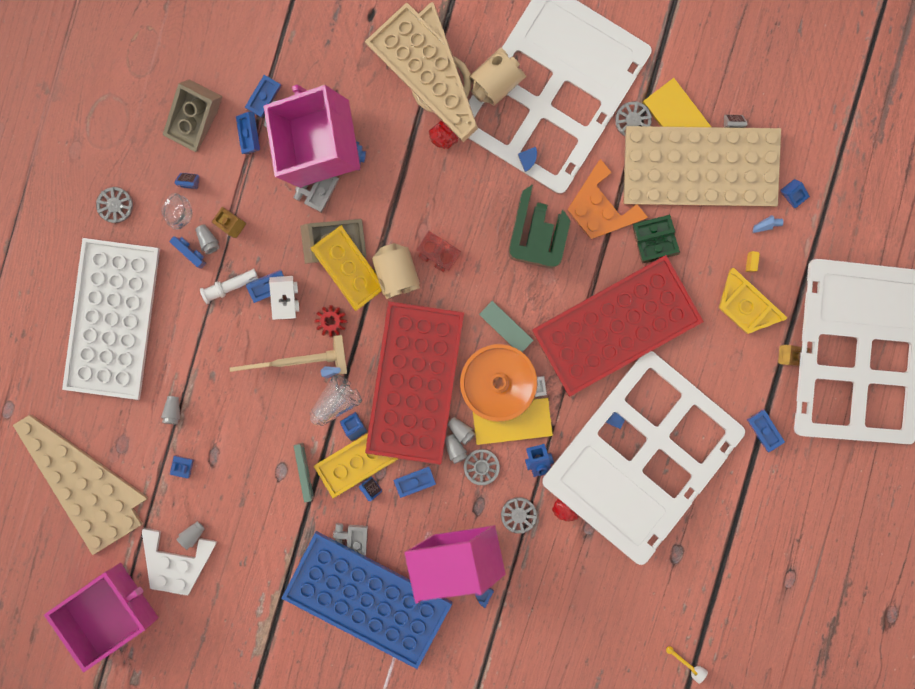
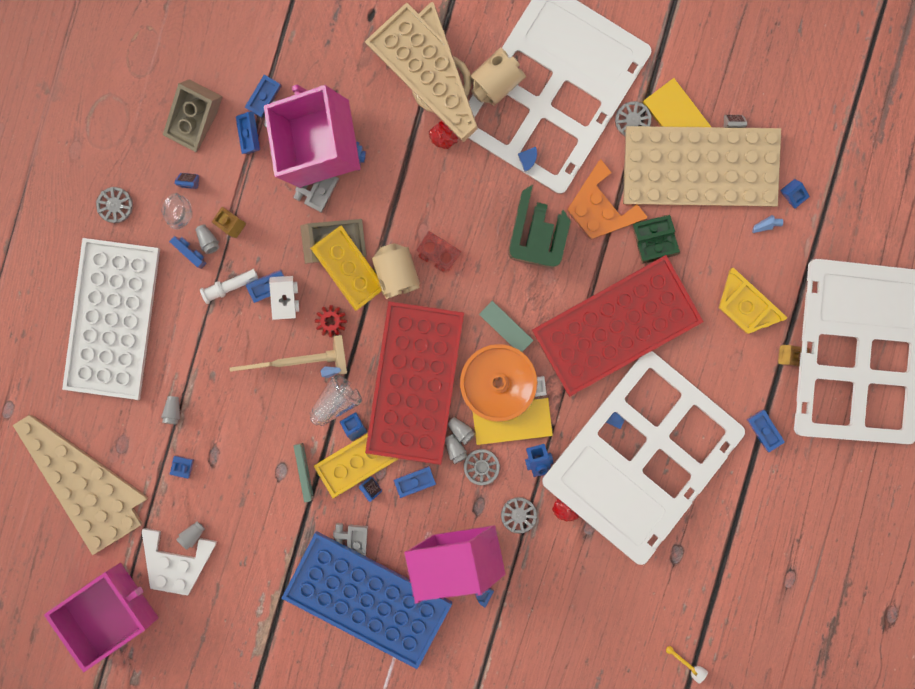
(752, 261): yellow tile -> none

